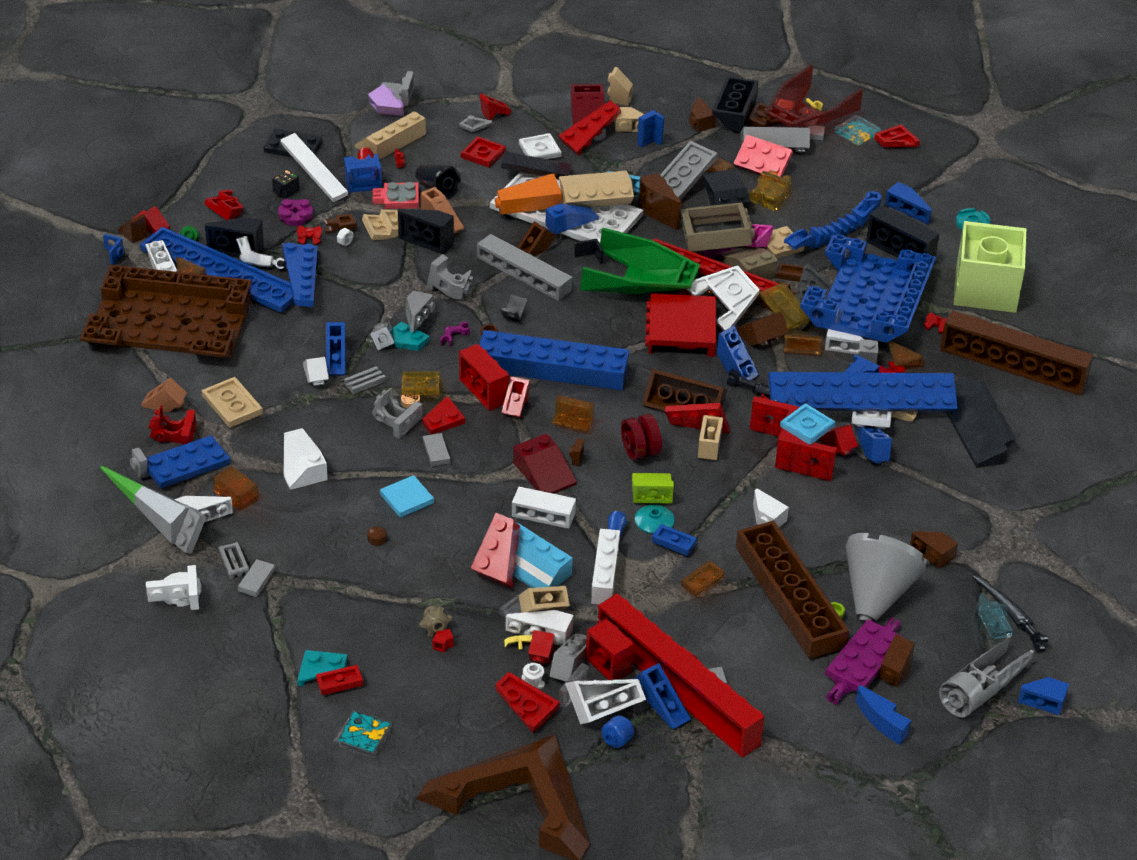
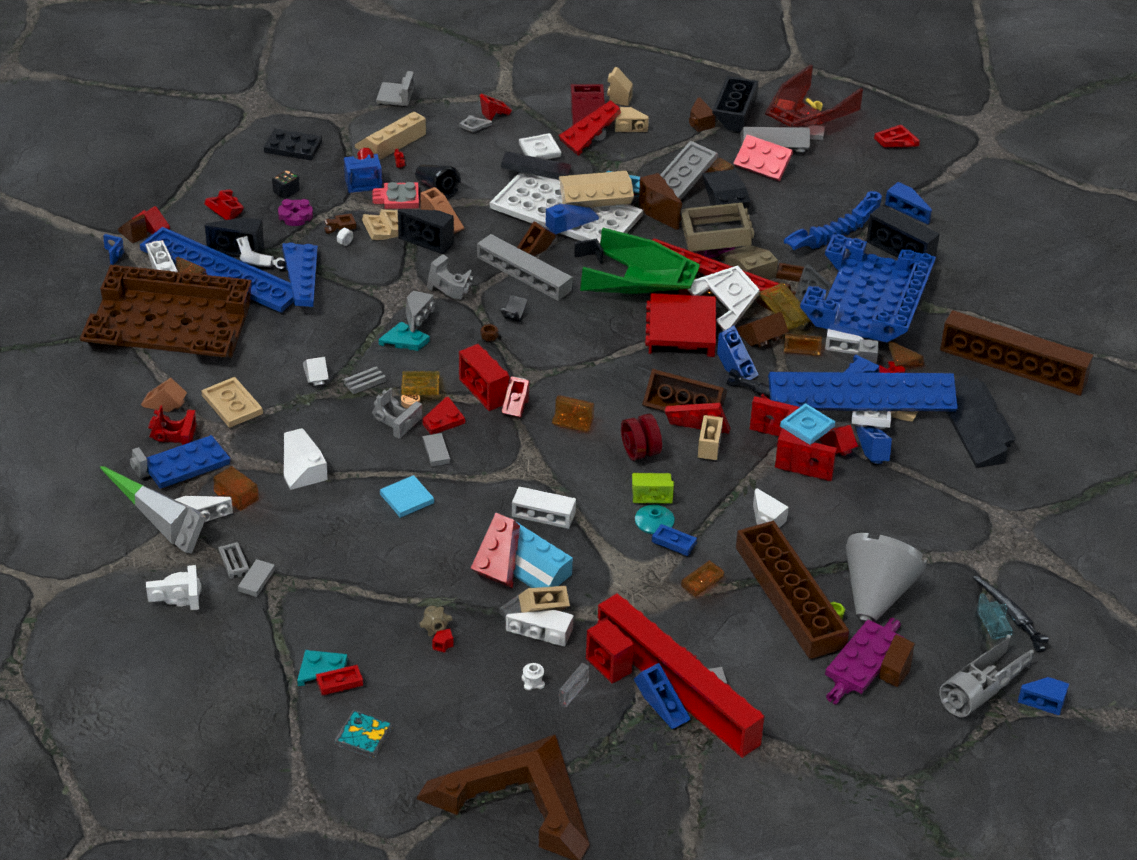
(190, 232): green plate -> none
(304, 233): red piece -> none
(314, 167): white tile -> none
(335, 348): blue slope -> none
(376, 535): reddish brown tile -> none
(381, 335): light grey bracket -> none
(384, 101): lavender slope -> none
(449, 330): magenta arm -> none
(483, 152): red tile -> none
(514, 639): light yellow piece -> none
(526, 701): red wing -> none
(529, 195): orange slope -> none
(541, 647): red brick -> none
(543, 464): dark red slope -> none
(558, 359): blue brick -> none
(568, 657): light grey slope -> none
(577, 452): reddish brown plate -> none
(601, 698): white wedge -> none
(605, 565): white brick -> none
(617, 521): blue cone -> none
(617, 730): blue head -> none
(650, 128): blue bracket -> none
(759, 118): reddish brown slope -> none
(761, 235): dark pink slope -> none
(773, 189): clear yellow hips -> none
(777, 246): tan plate -> none
(857, 130): clear tile -> none
(883, 714): blue slope -> none
(934, 546): reddish brown slope -> none
(937, 321): red piece -> none
(971, 215): teal tile -> none
(990, 266): yellowish green piece -> none

